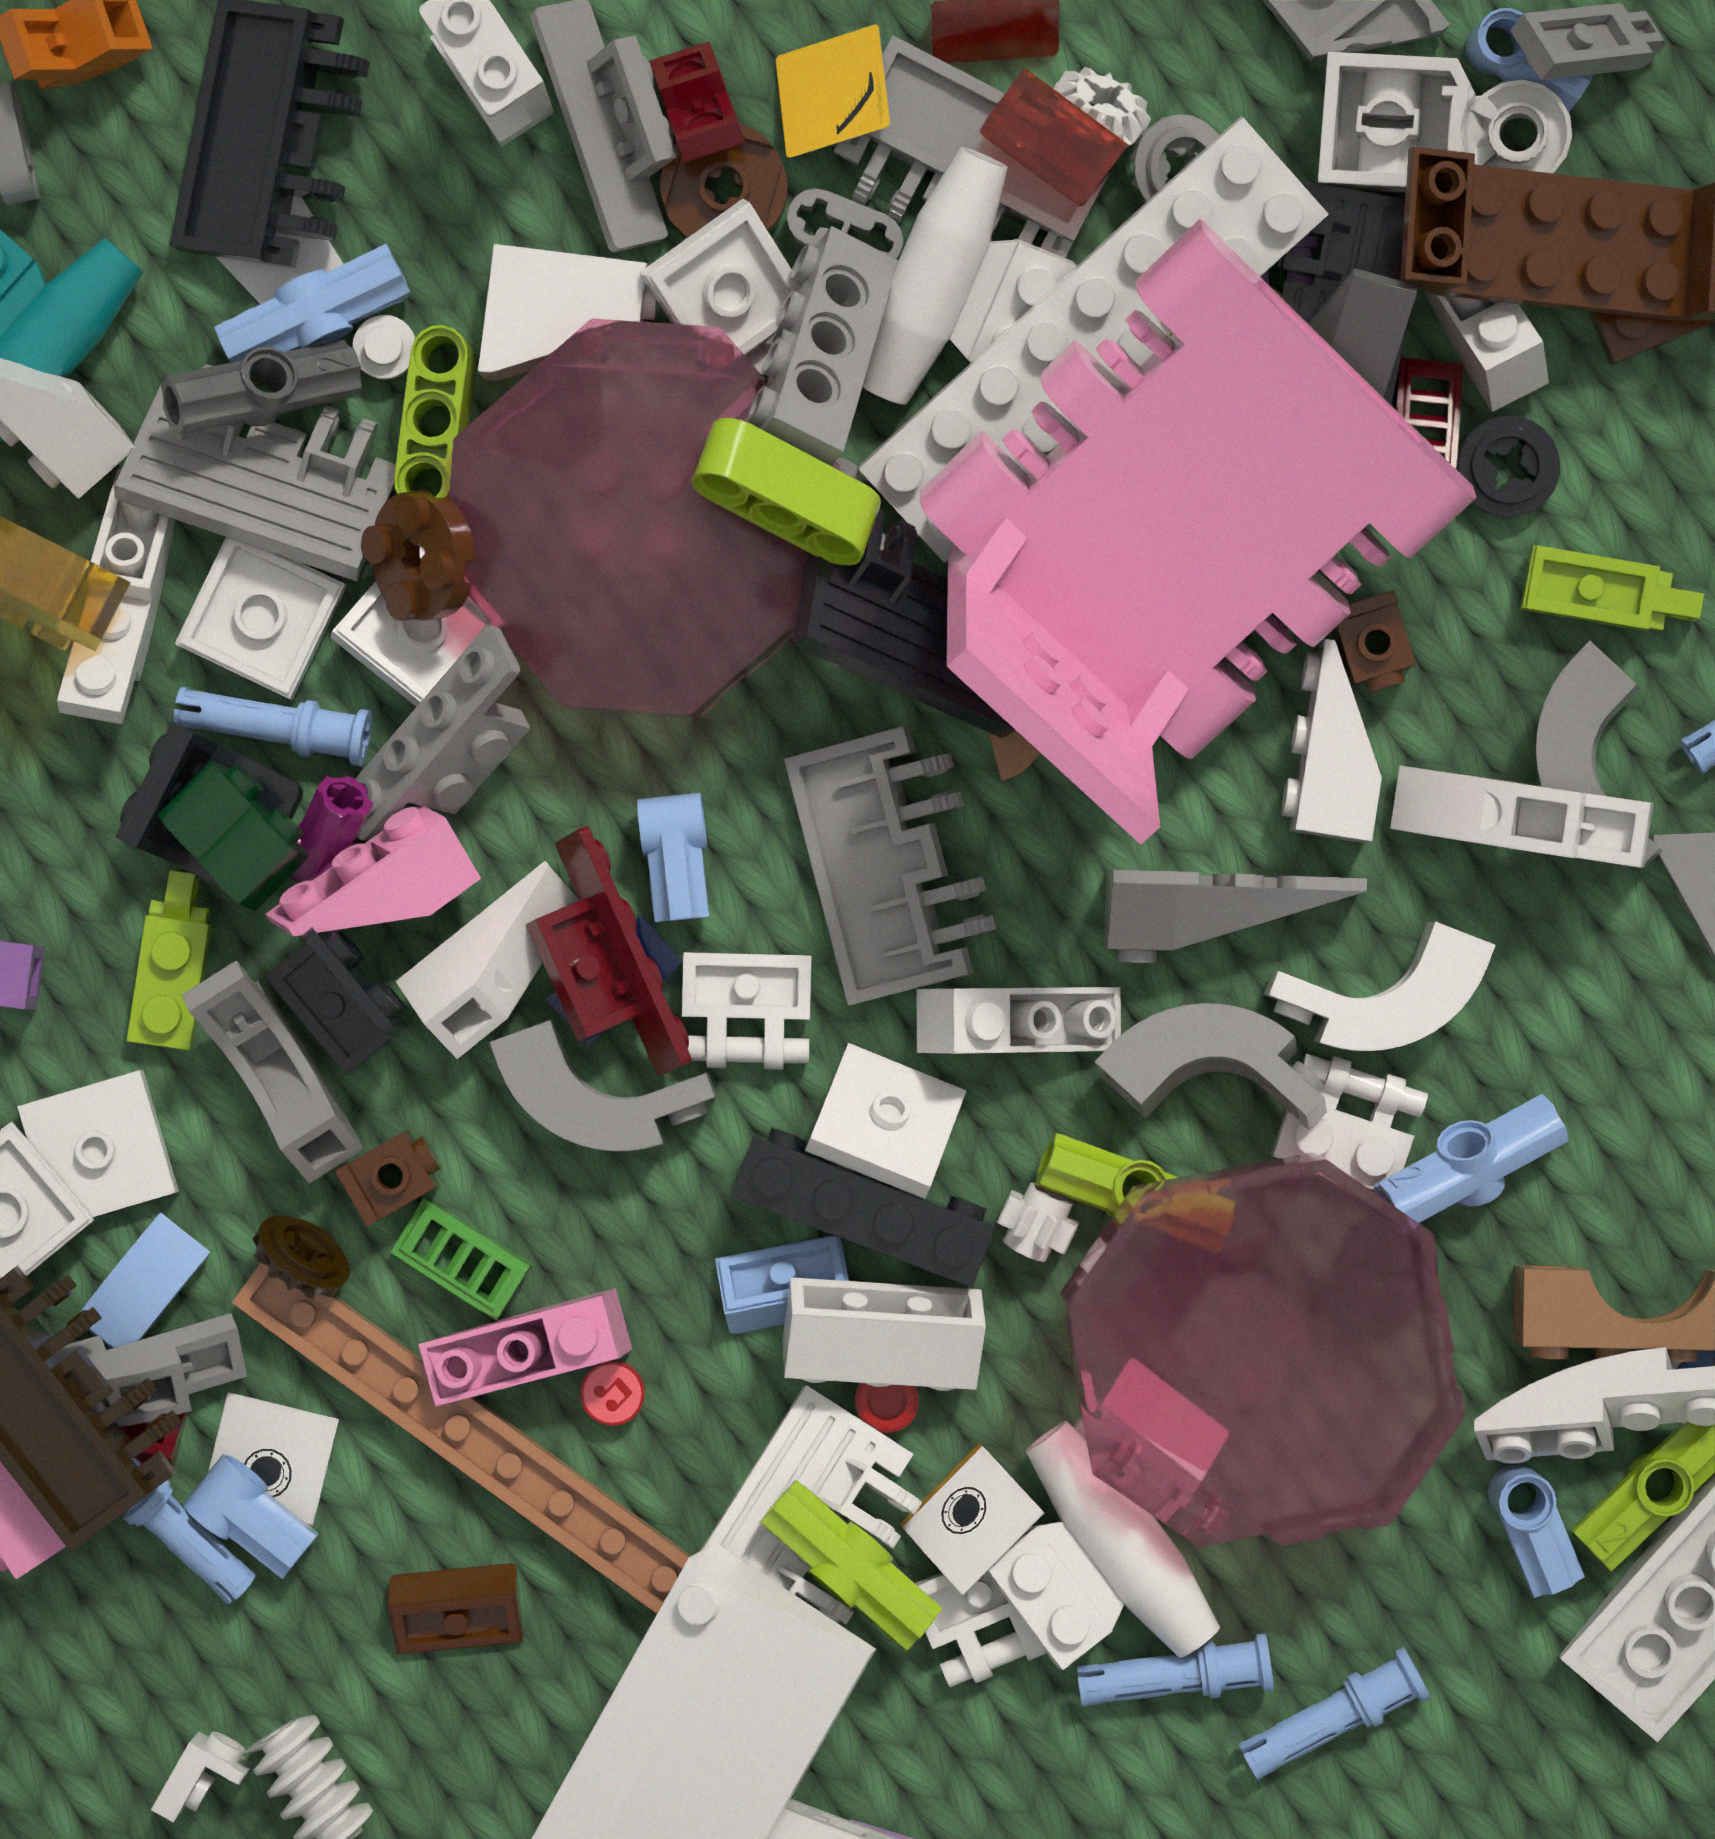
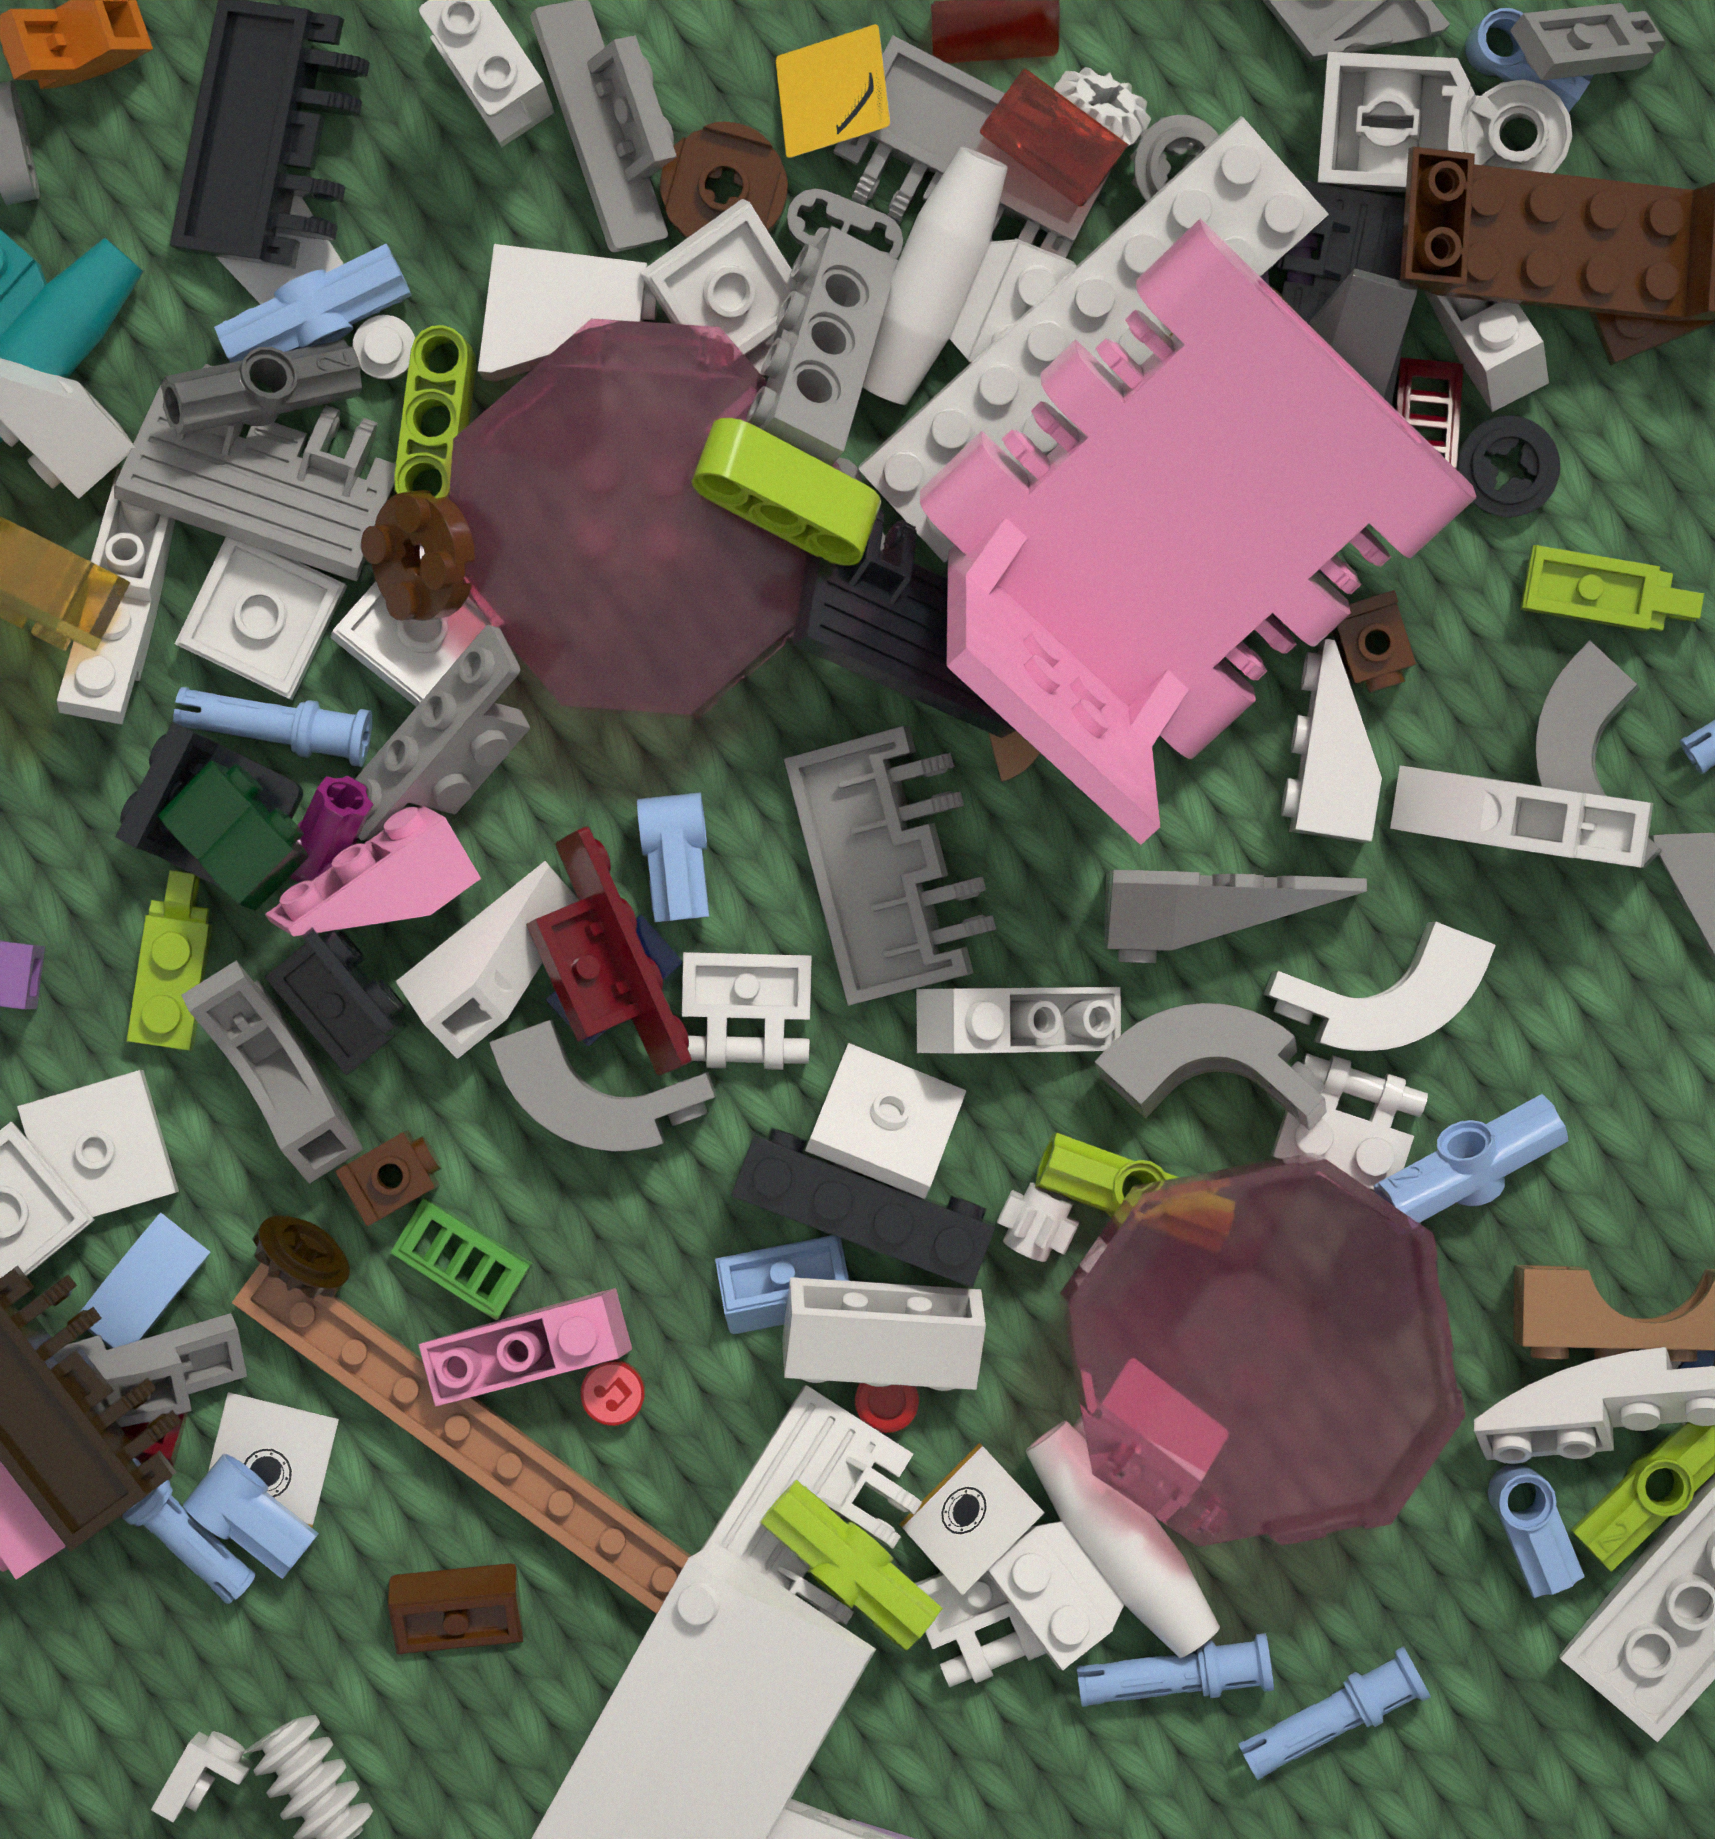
(696, 102): dark red slope -> none

